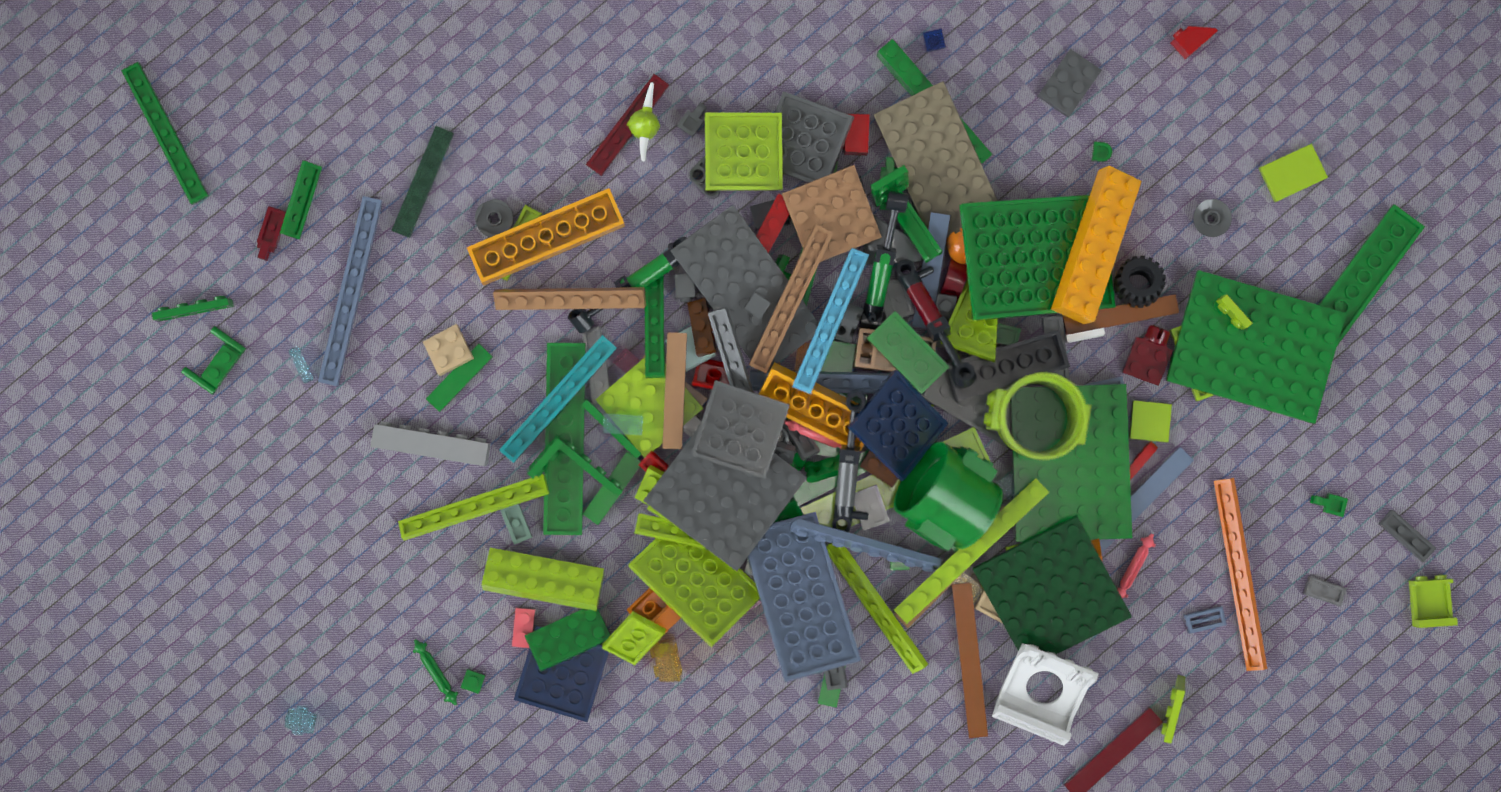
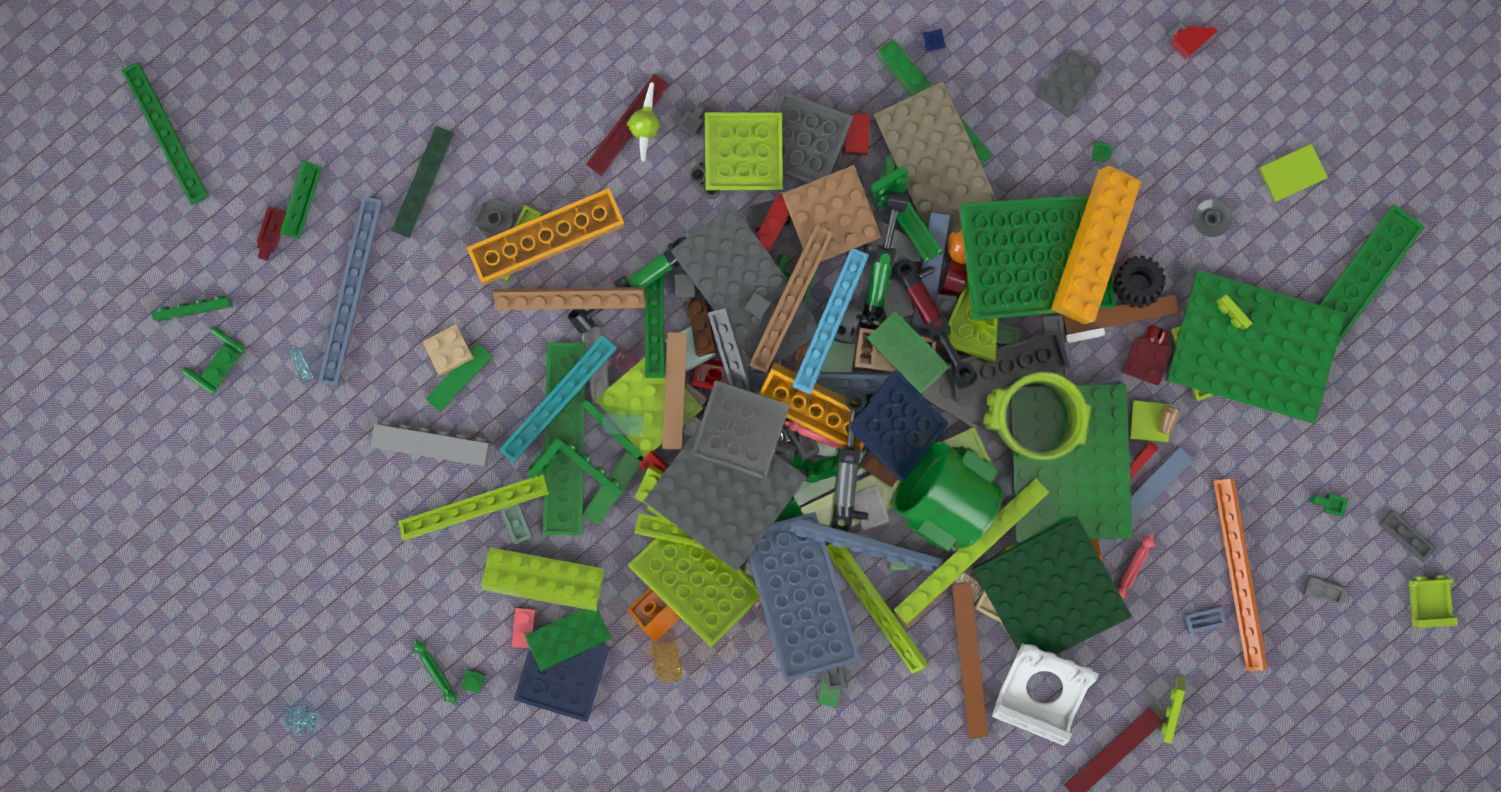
(633, 638): lime tile -> none
(1169, 419): none -> medium nougat cone

